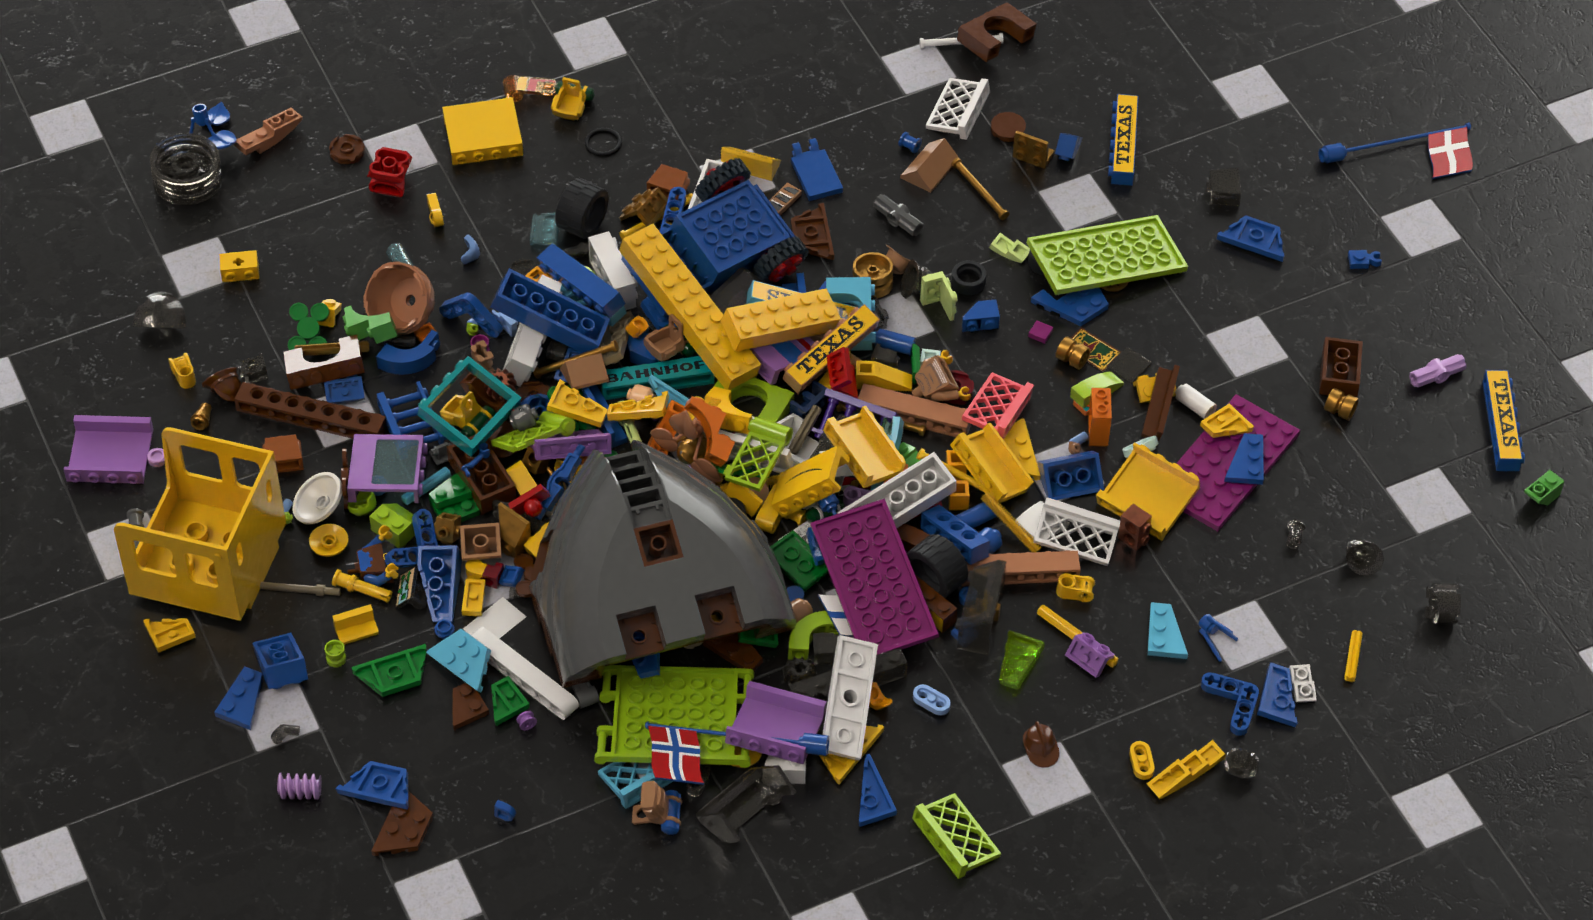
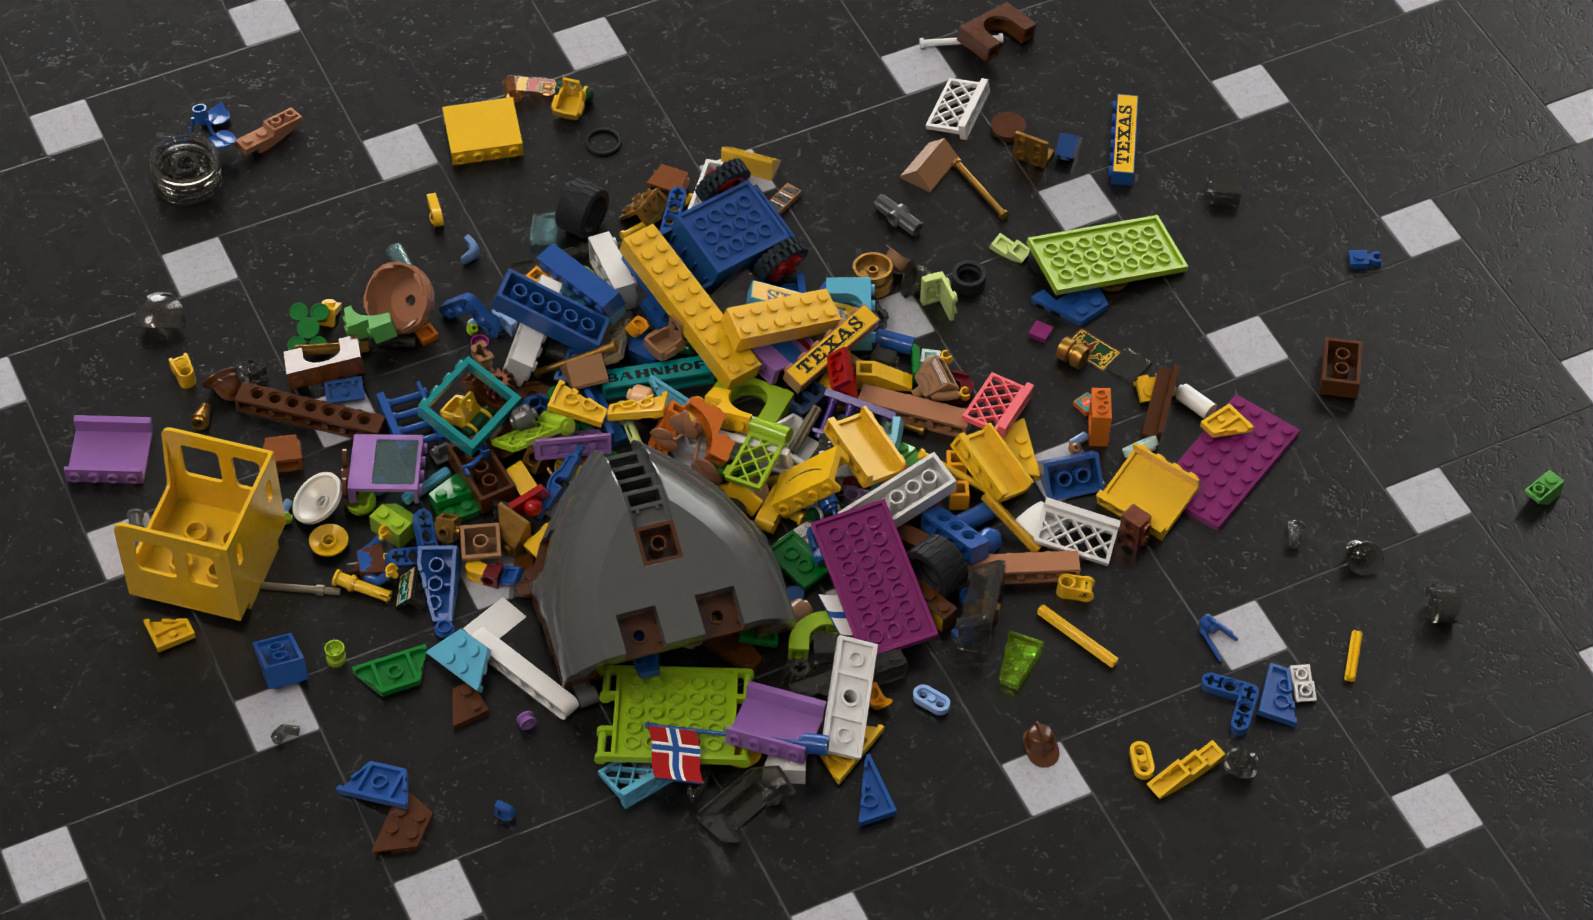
(156, 457): lavender tile -> none
(239, 266): yellow brick -> none
(241, 699): blue wing -> none
(299, 786): lavender piece -> none
(347, 149): reddish brown tile -> none
(355, 624): yellow panel -> none
(389, 171): red piece -> none
(409, 360): blue arch -> none
(473, 597): yellow plate -> none
(507, 700): green wing -> none
(659, 807): medium nougat piece -> none
(687, 448): pearl gold piece -> none
(814, 232): reddish brown wing -> none
(815, 171): blue tile -> none
(910, 142): blue bush -> none
(942, 839): lime fence -> none
(981, 316): blue slope -> none
(1082, 391): lime slope -> none
(1089, 653): medium lavender bracket -> none
(1164, 633): medium azure wing -> none
(1248, 461): blue wing -> none
(1255, 237): blue wing -> none
(1341, 404): pearl gold wheel -> none
(1437, 370): lavender piece -> none
(1446, 148): flag -> none
(1502, 420): brick -> none

